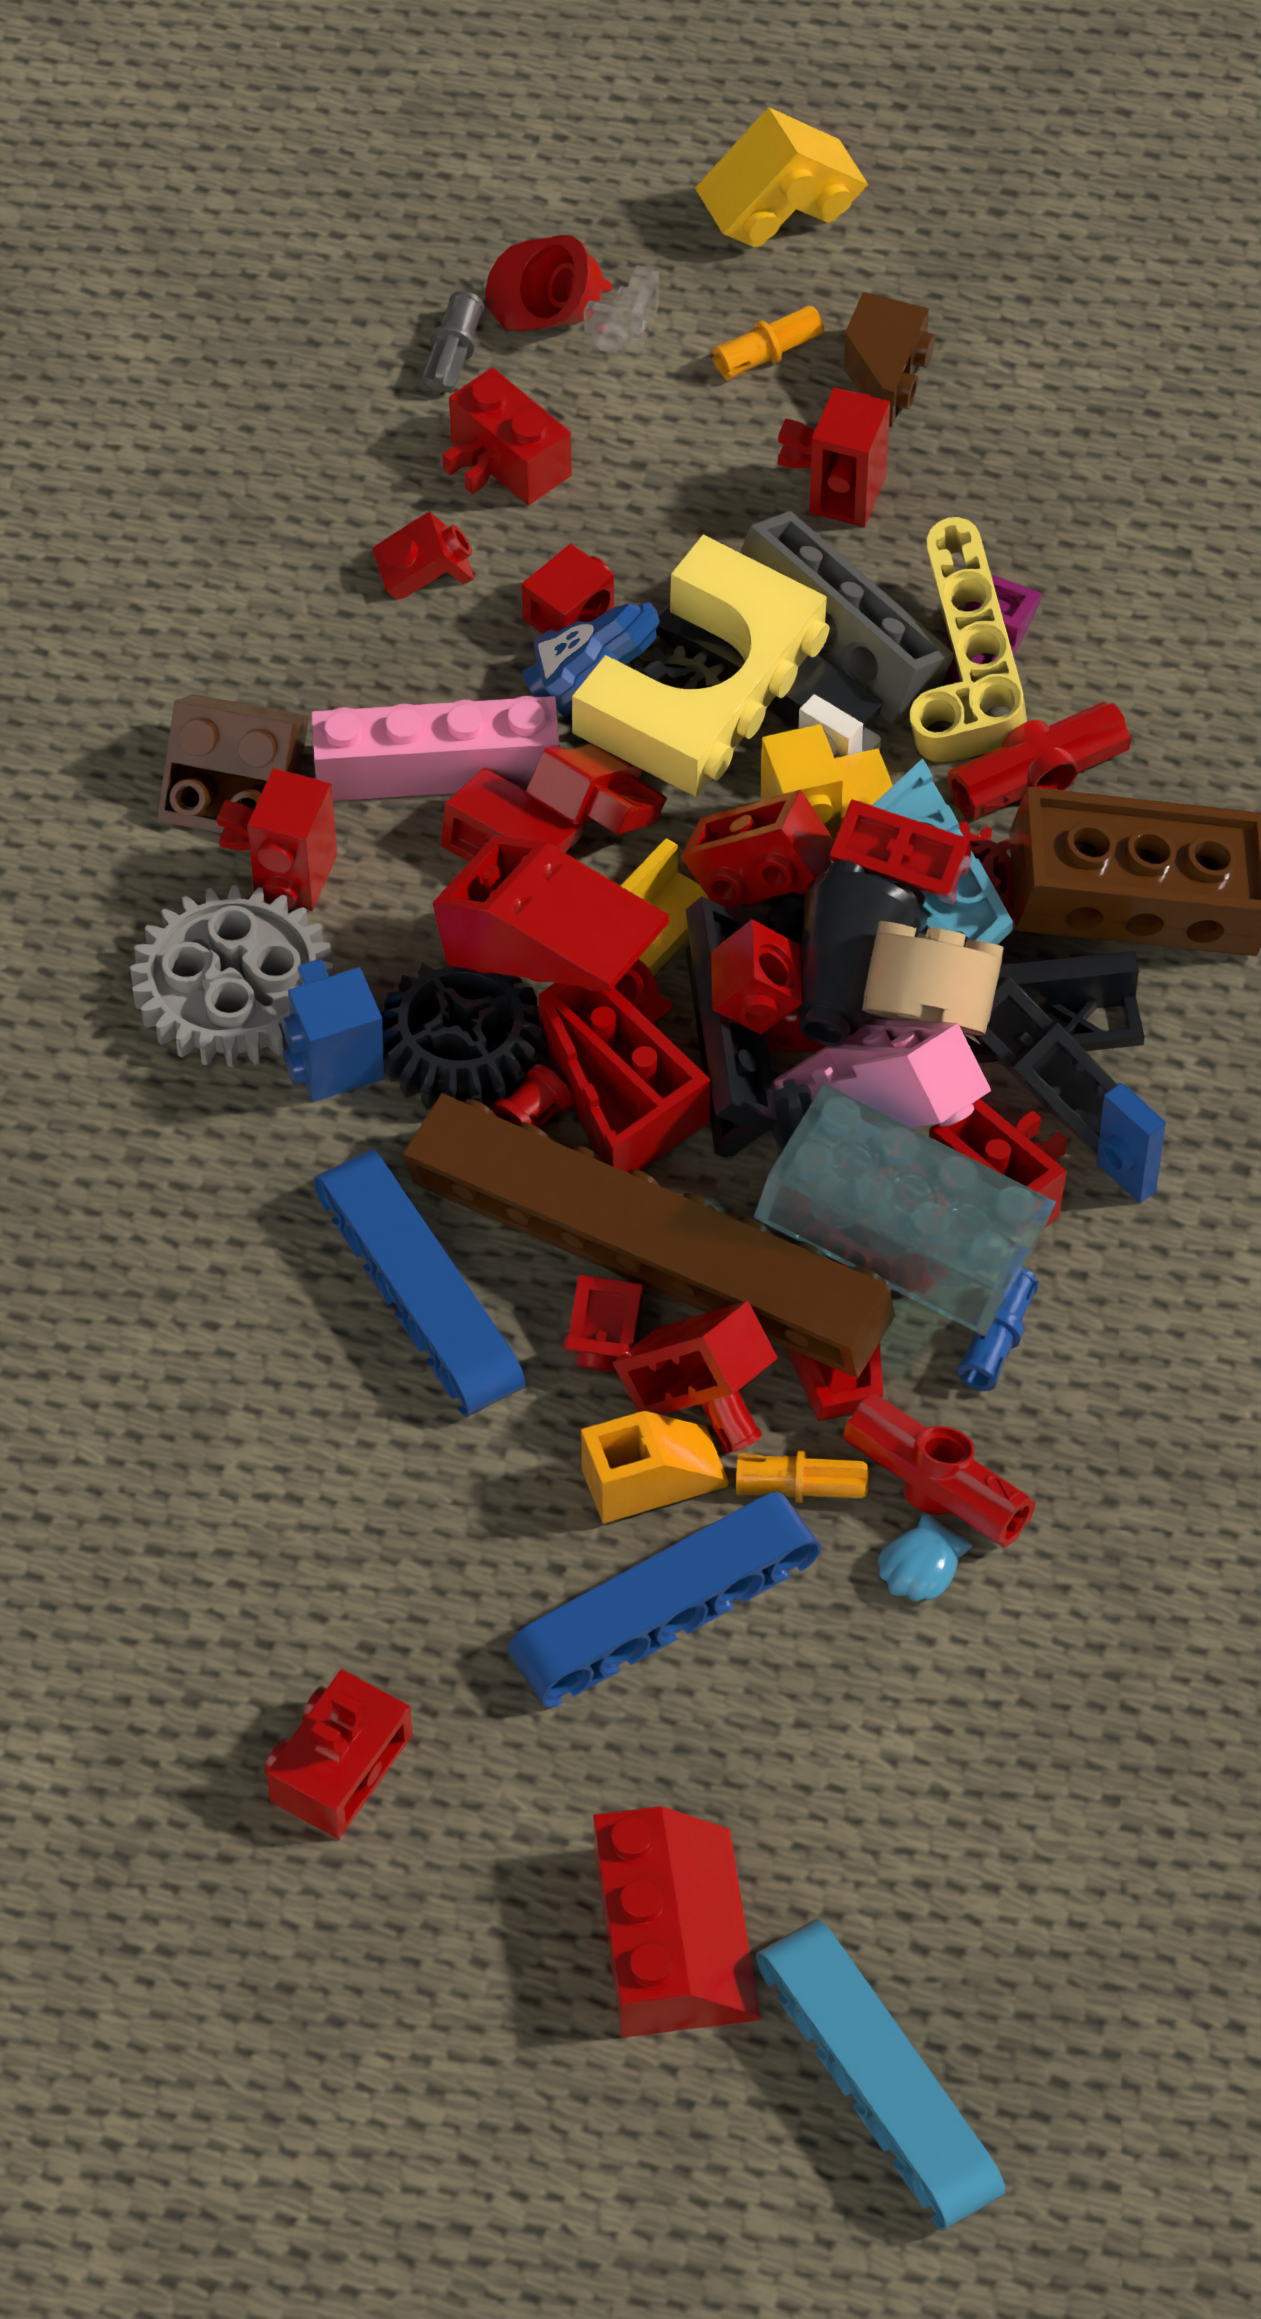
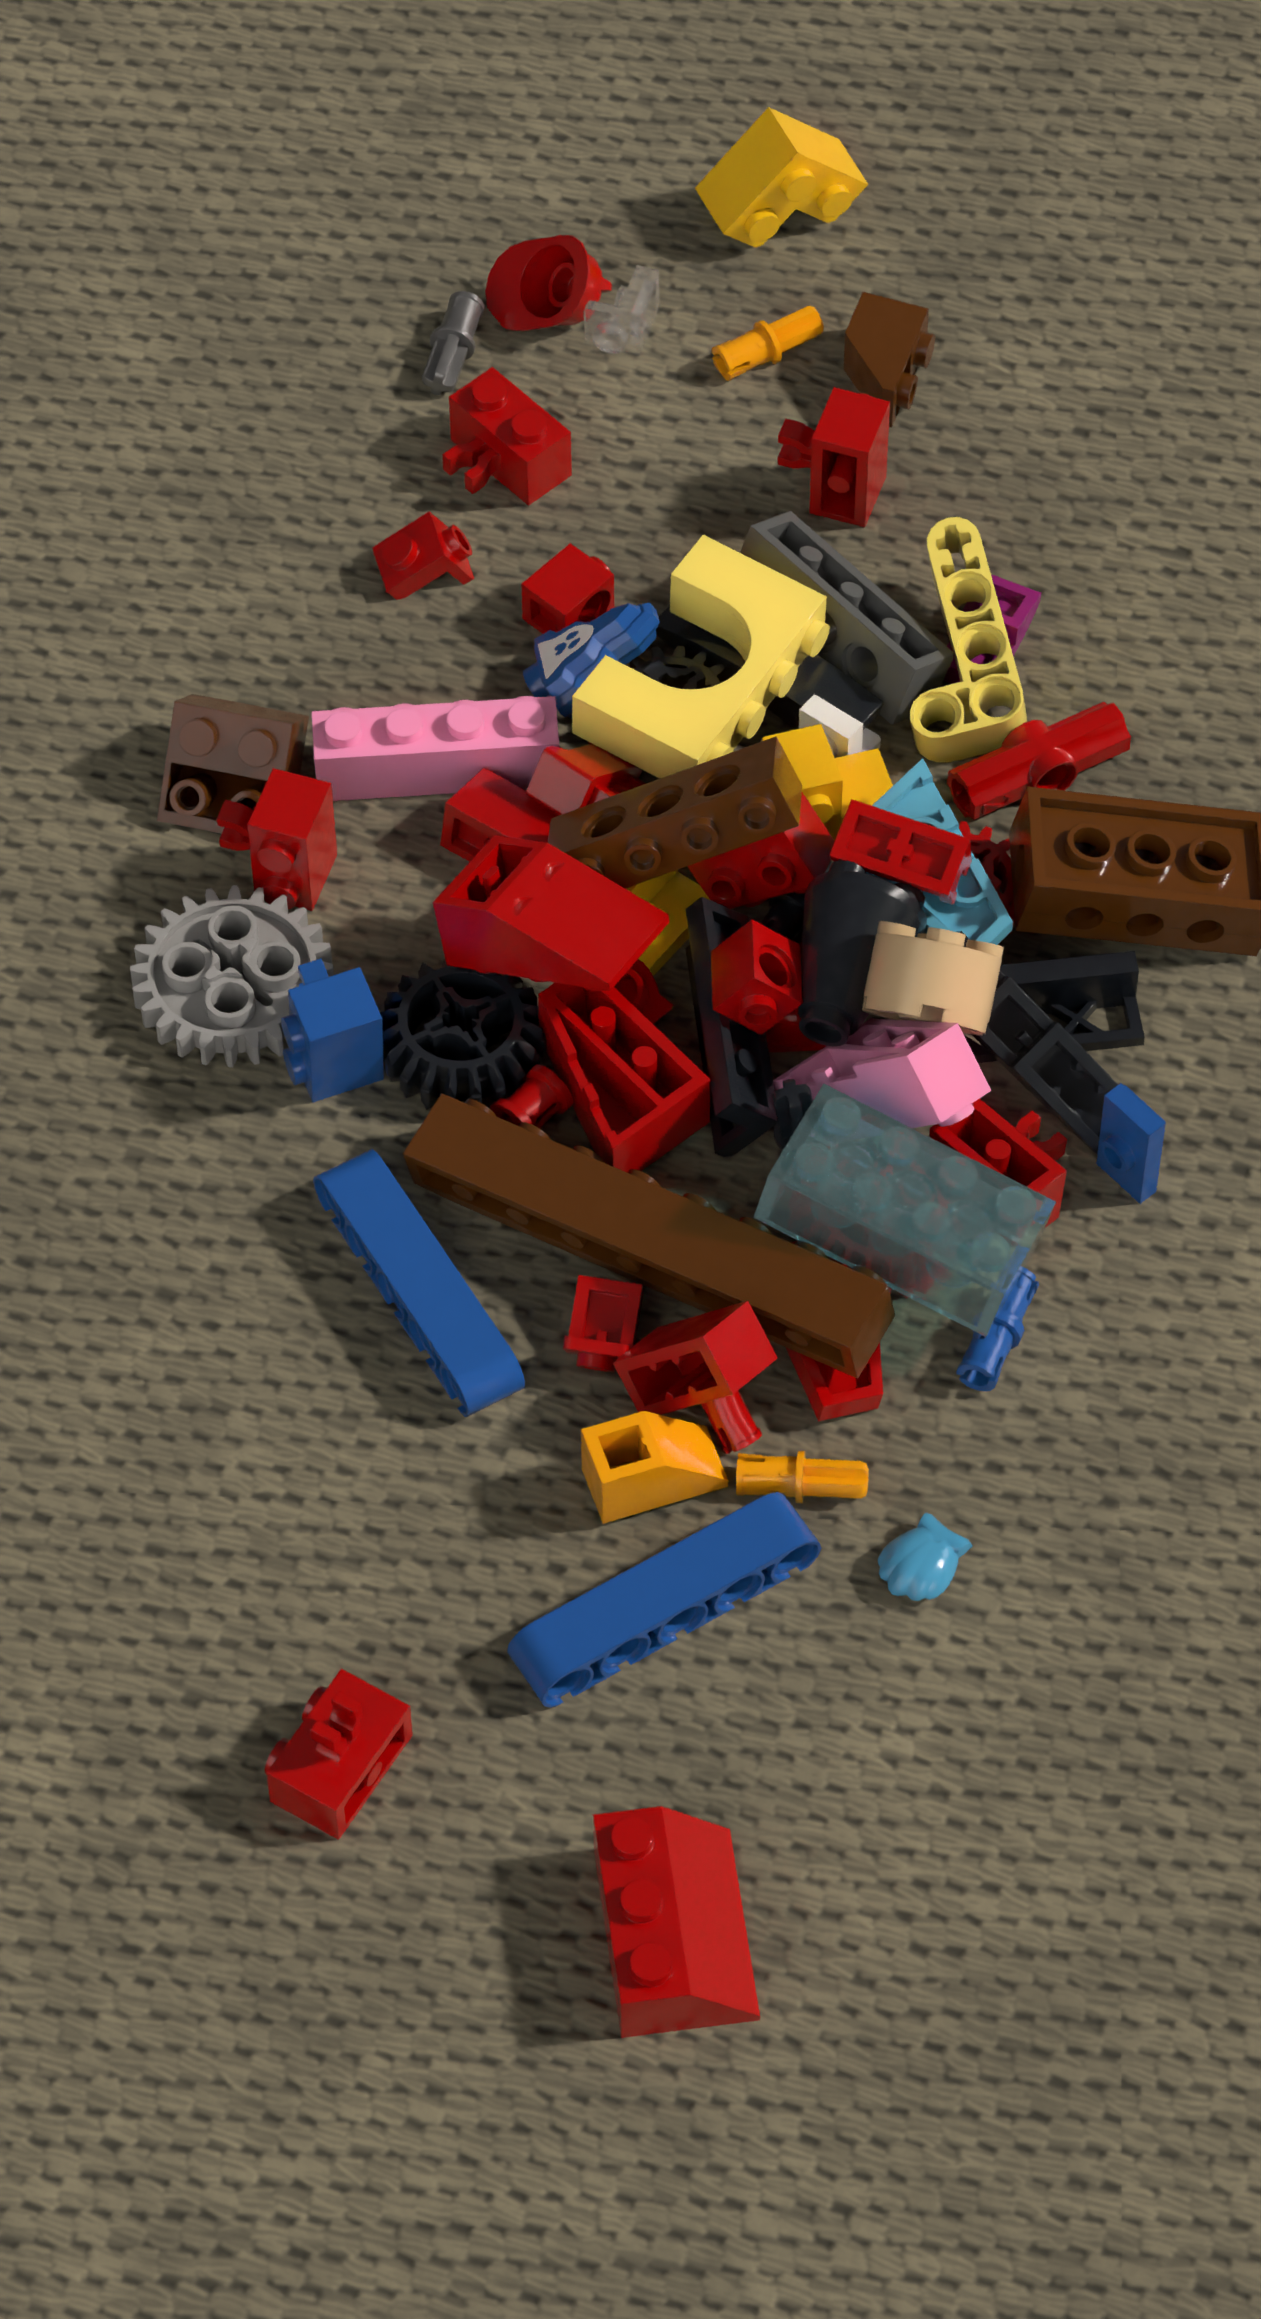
(684, 816): none -> reddish brown brick
(883, 2072): dark azure beam -> none
(939, 1470): red piece -> none

